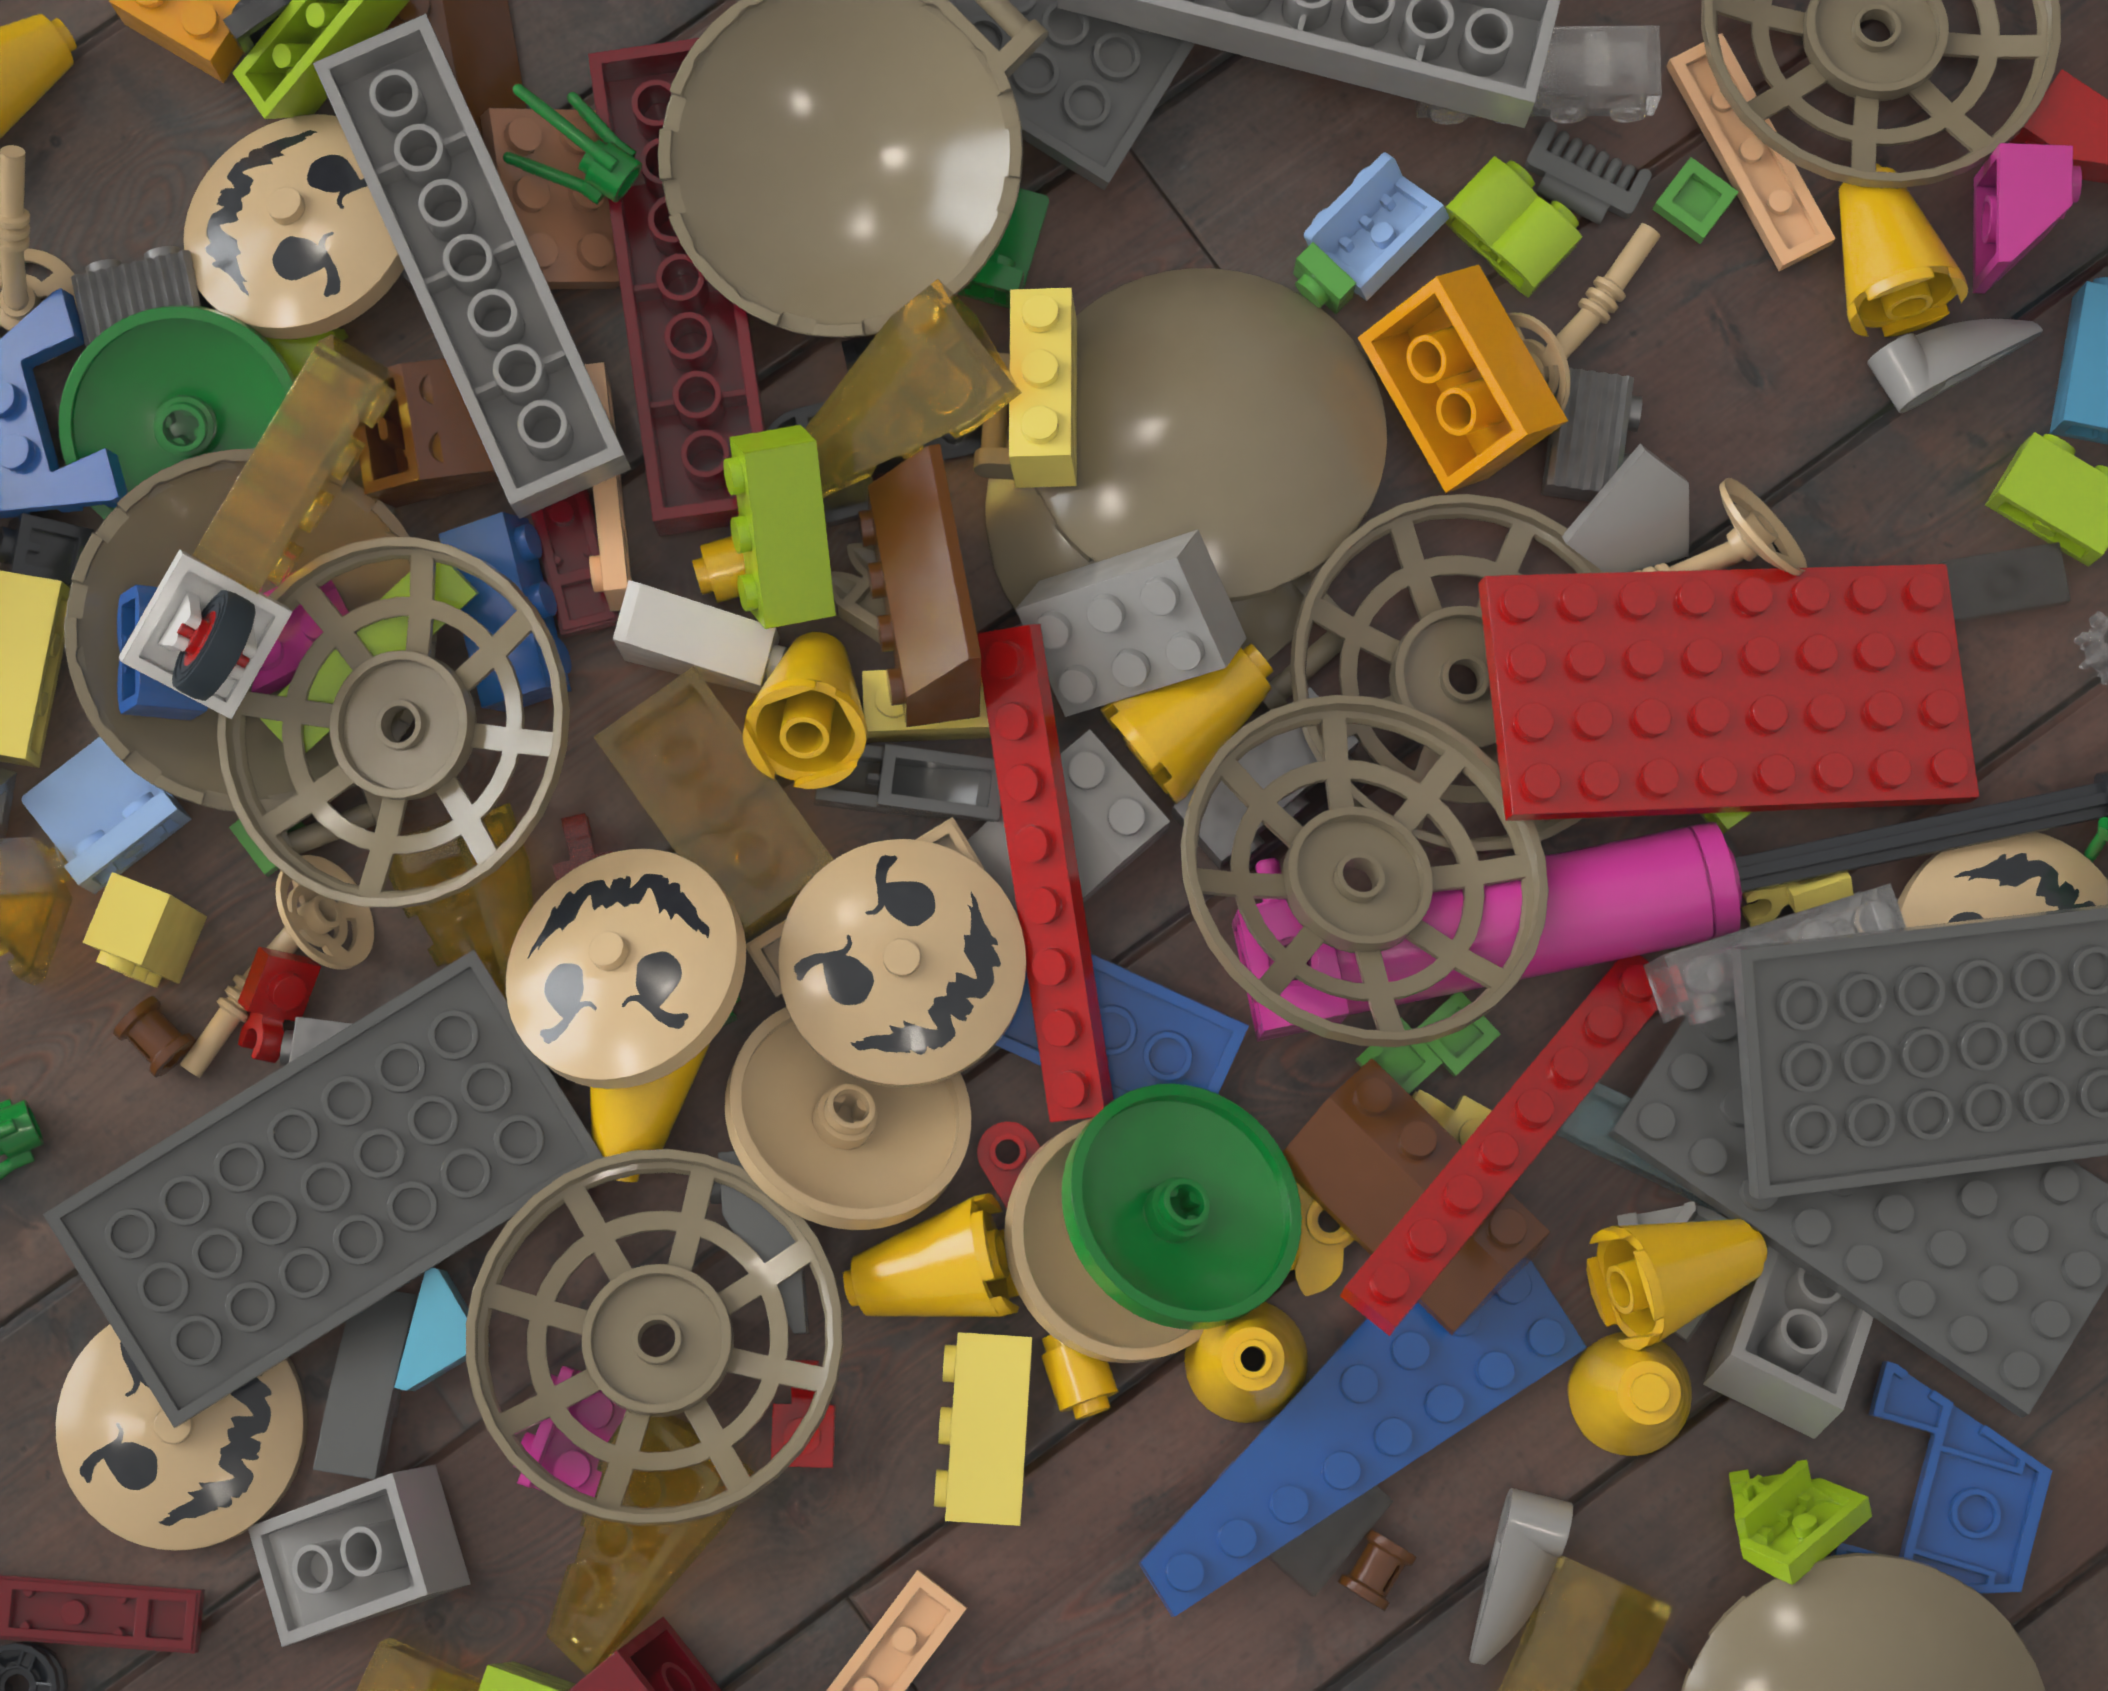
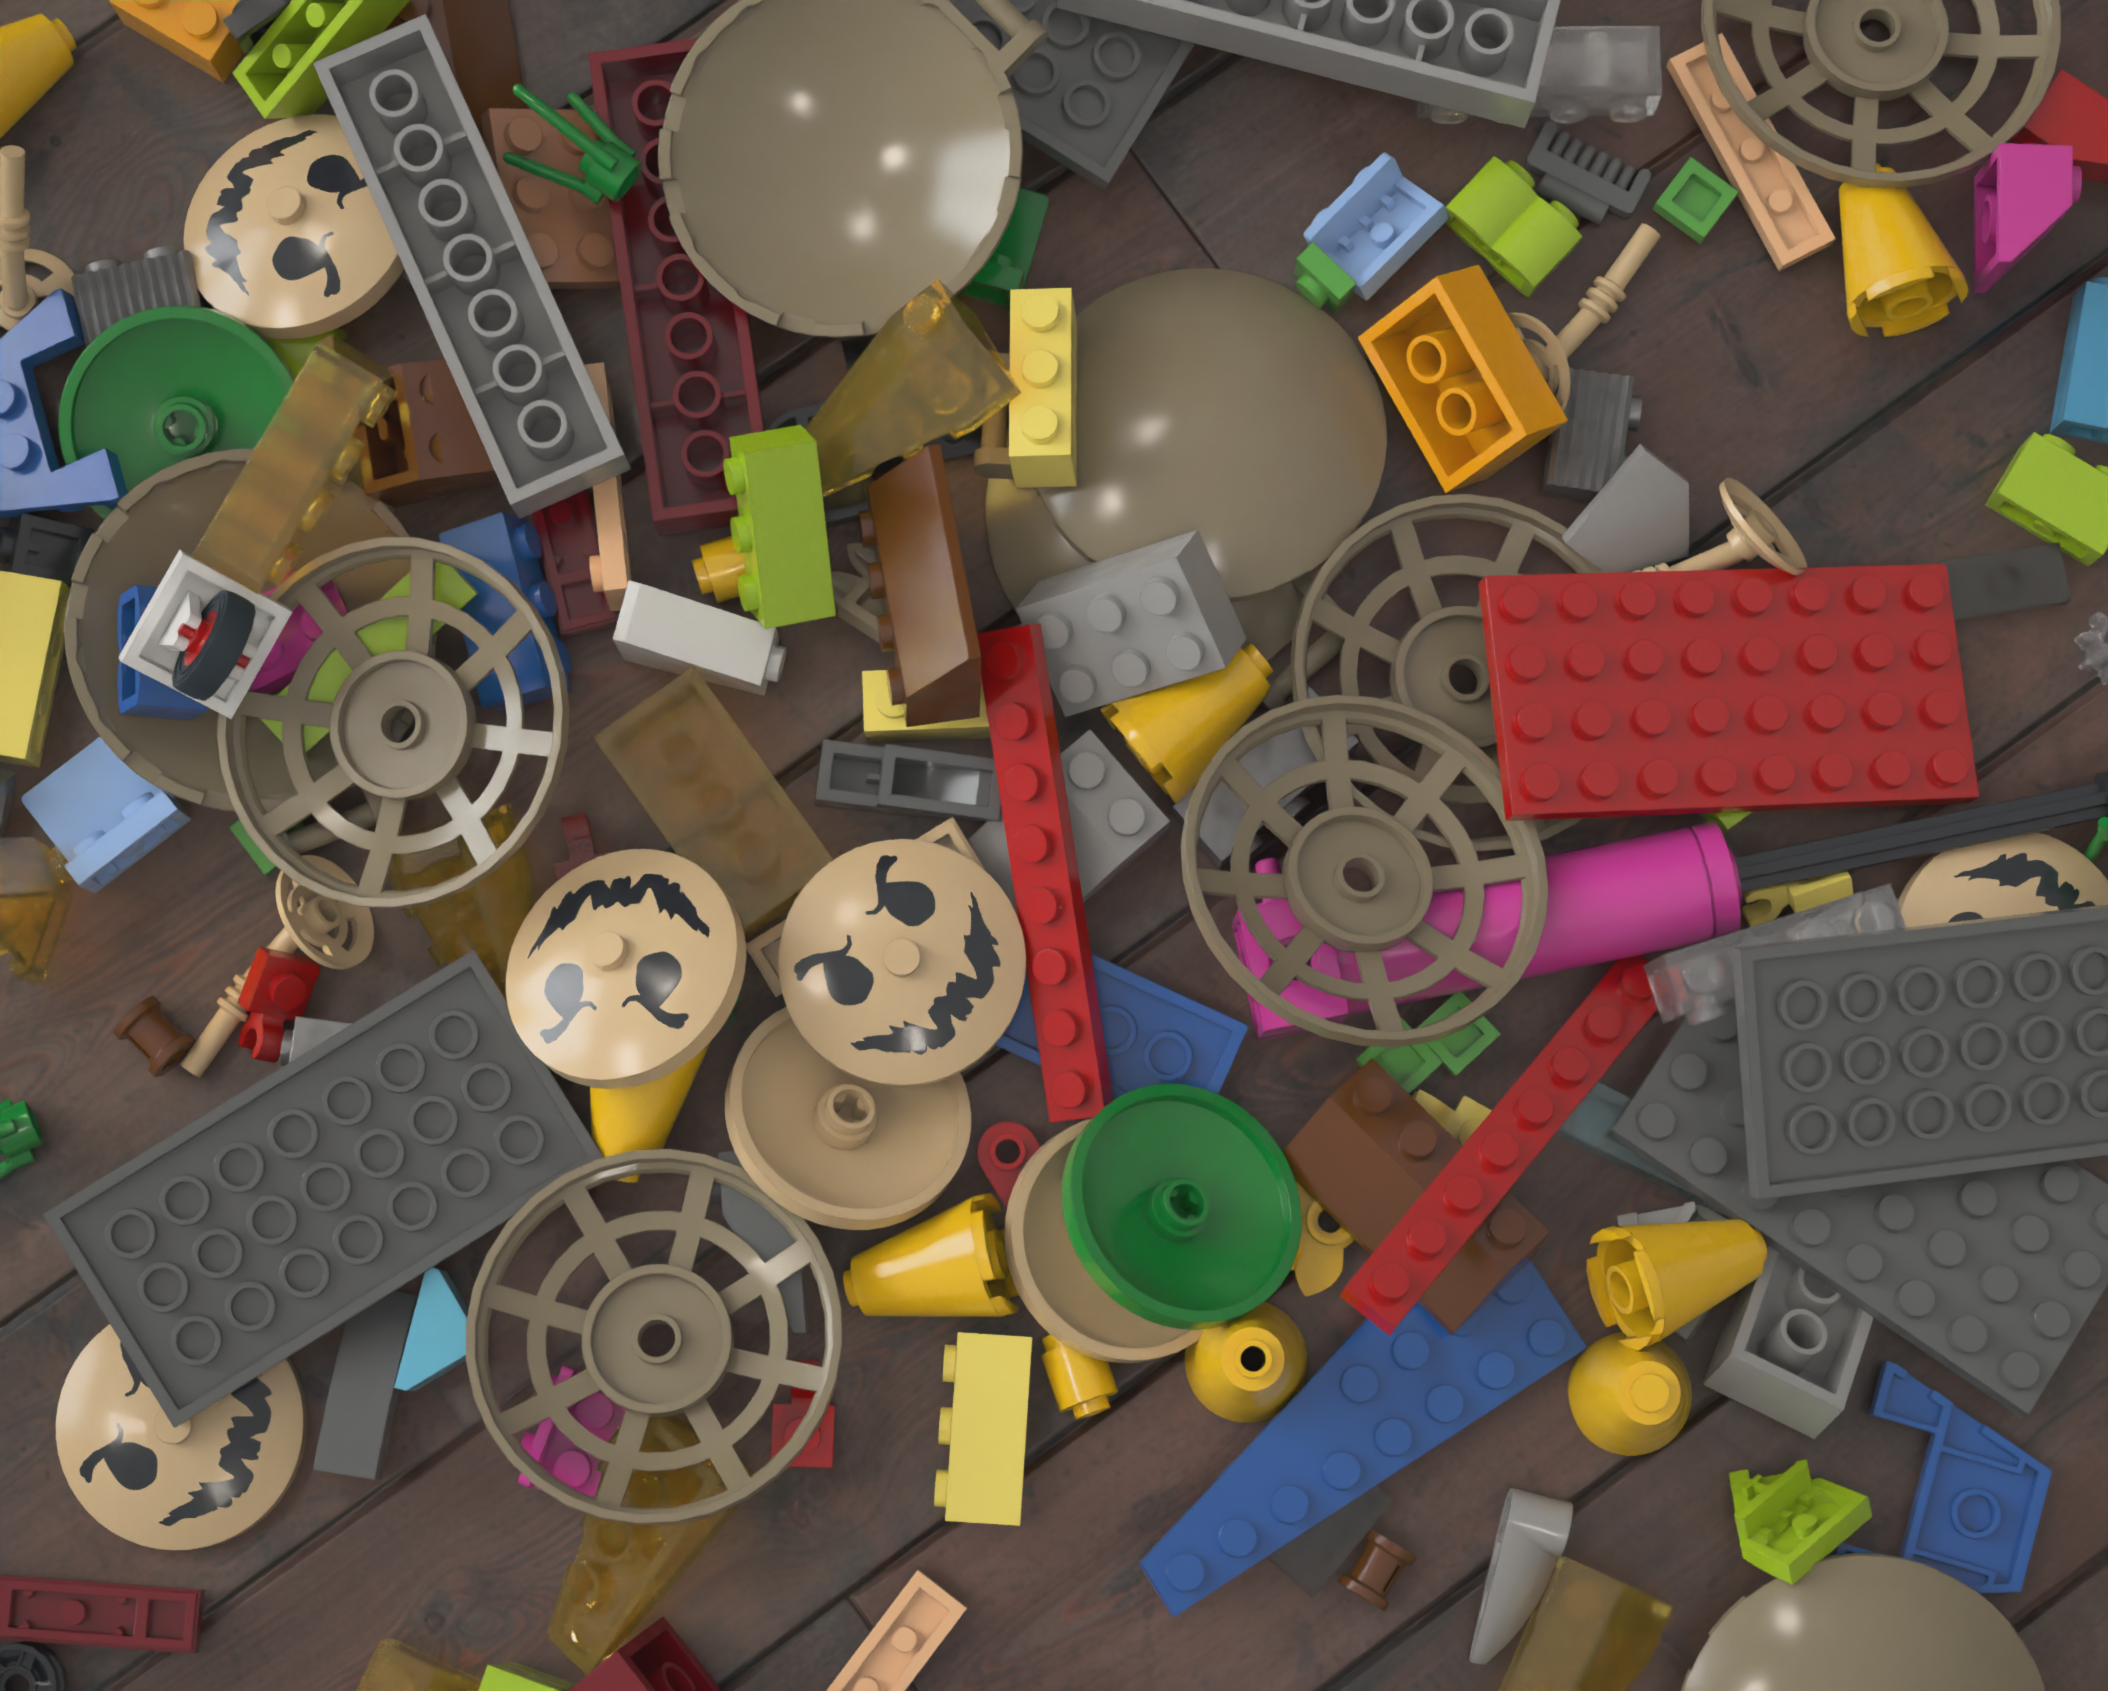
(143, 931): light yellow brick -> none
(359, 1554): light grey slope -> none
(807, 716): yellow cone -> none
(1934, 361): light grey piece -> none

